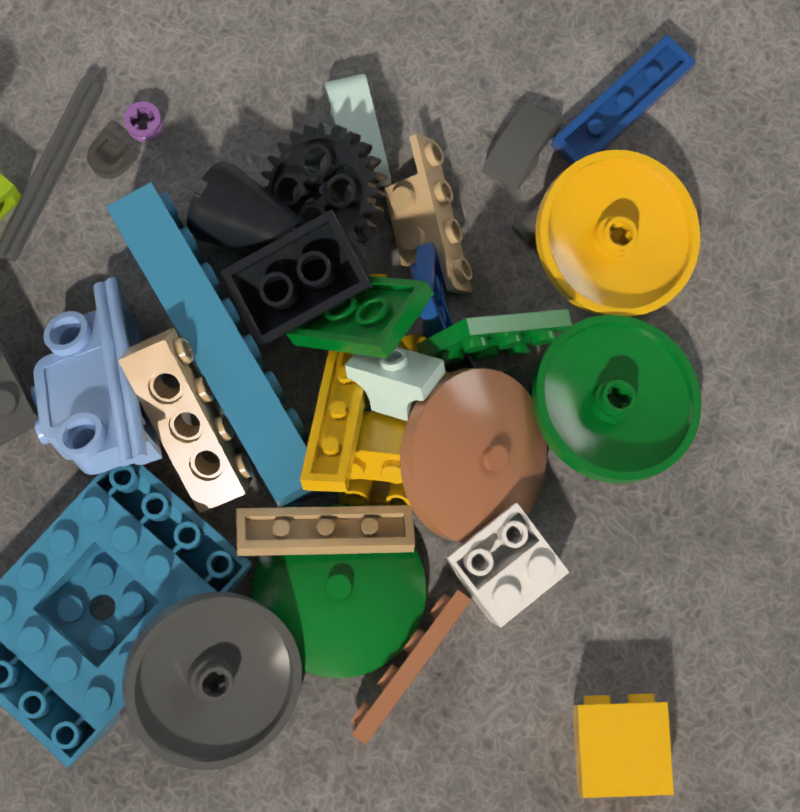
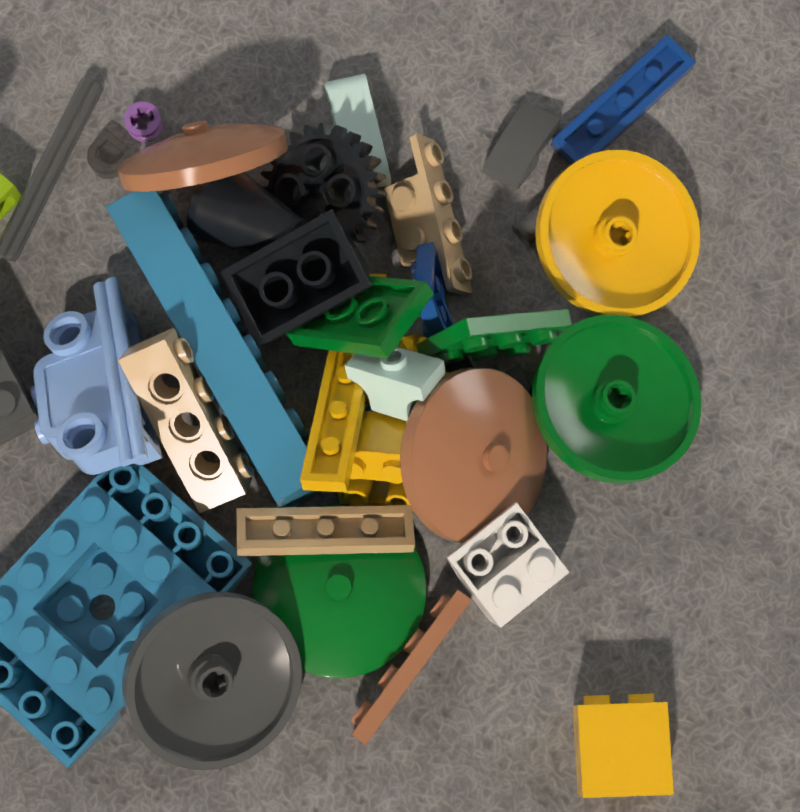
(202, 155): none -> nougat dish

